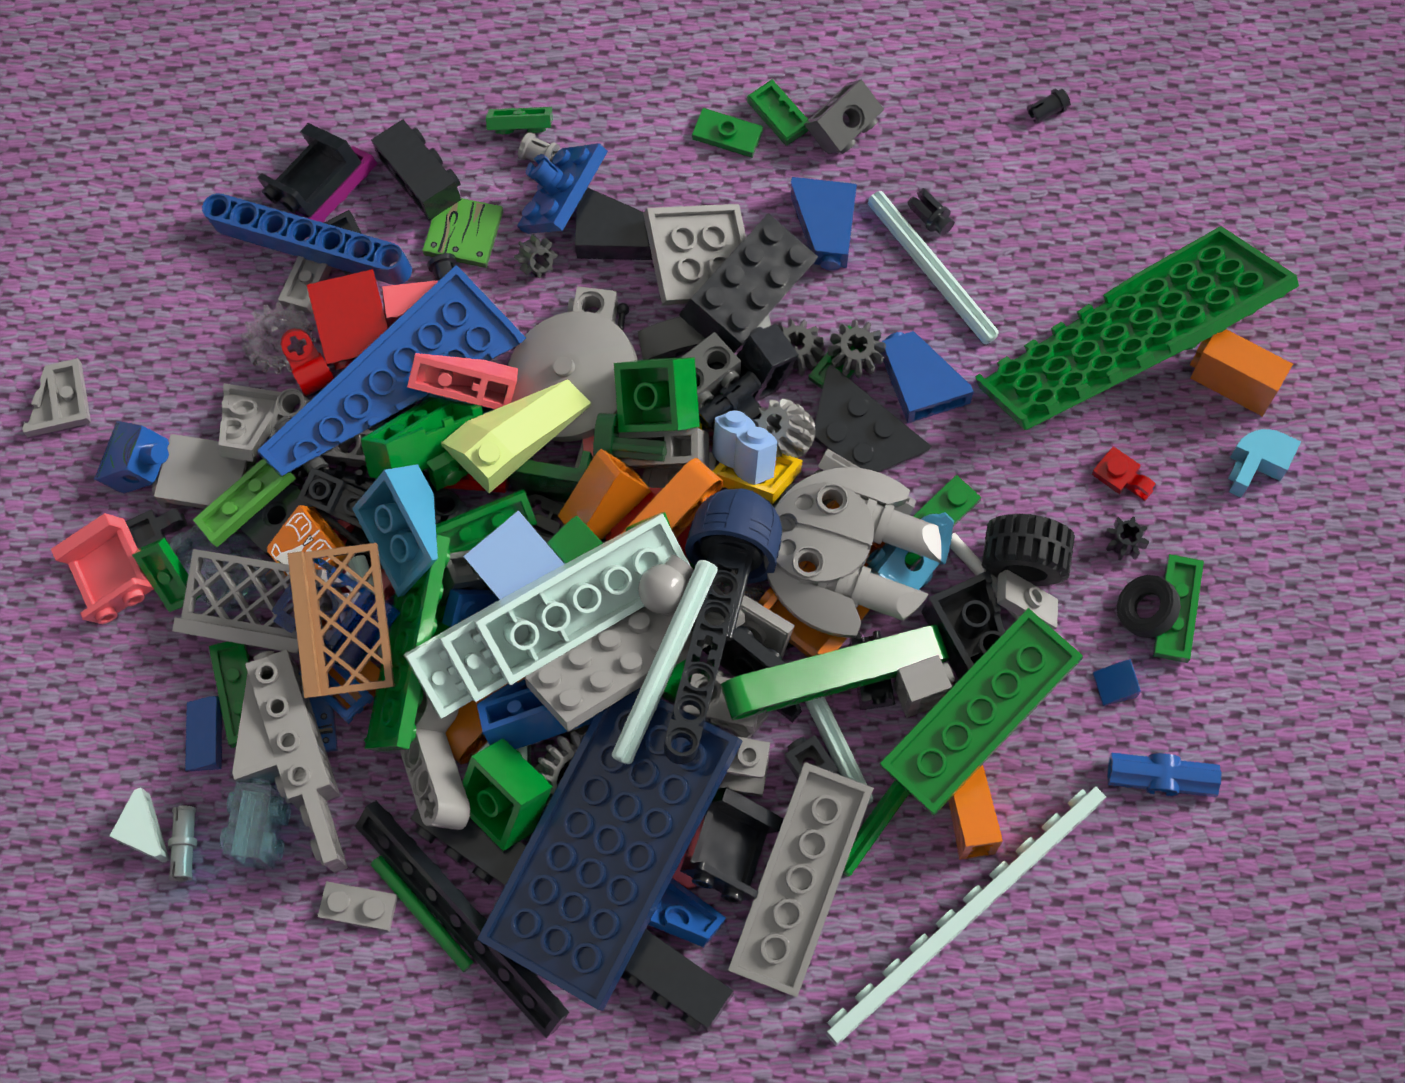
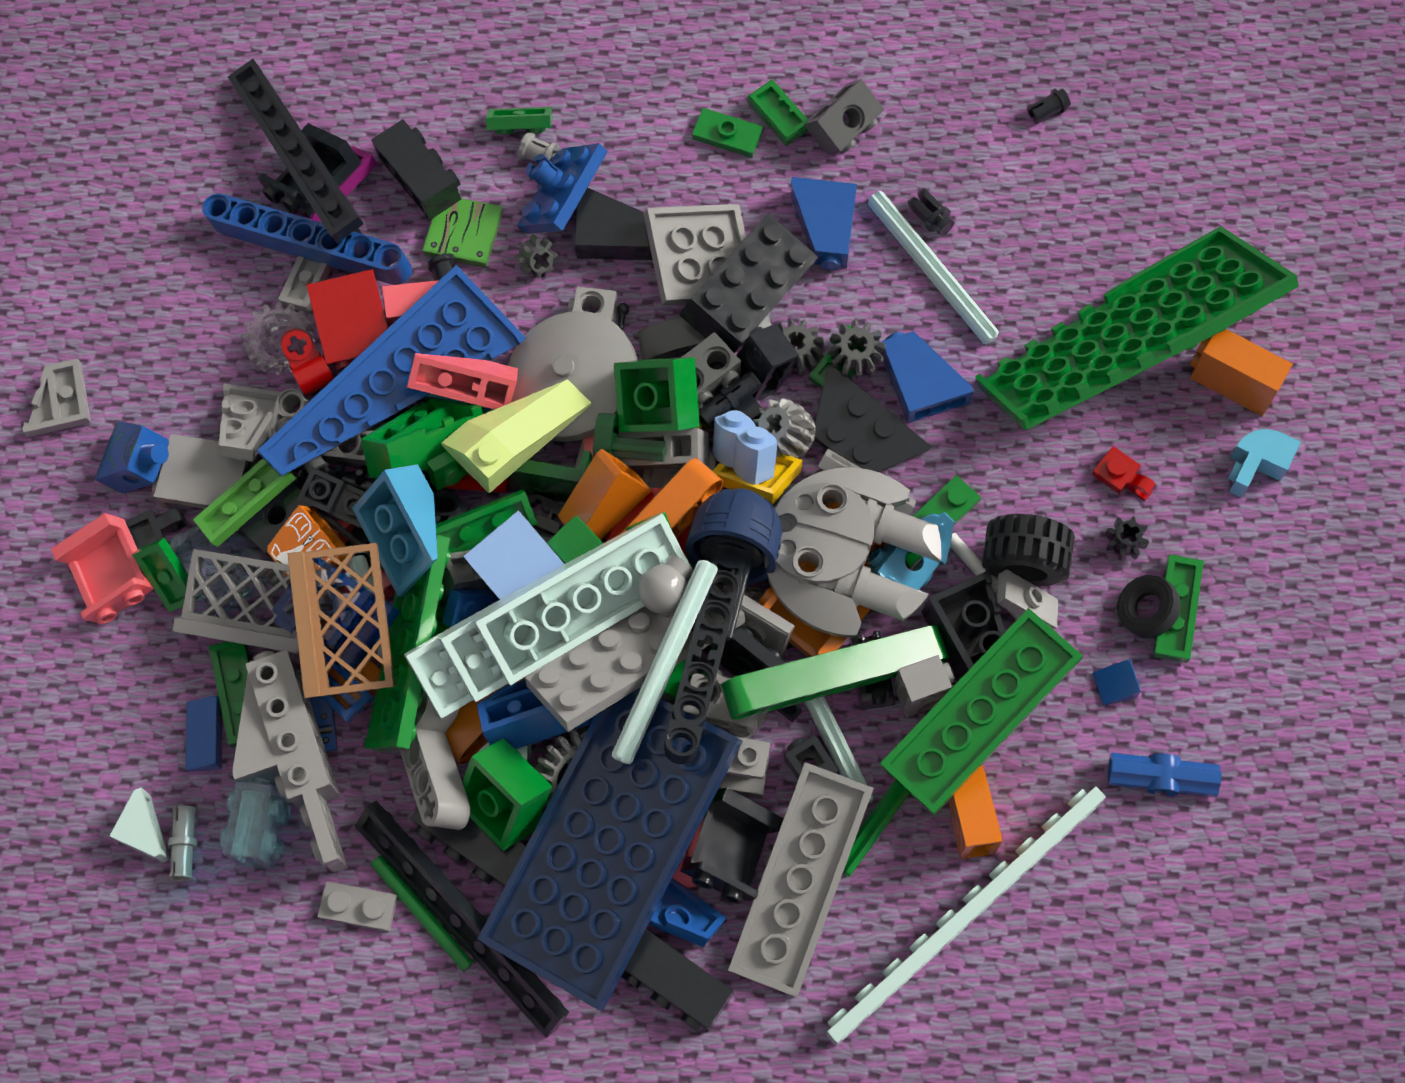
(295, 151): none -> black plate

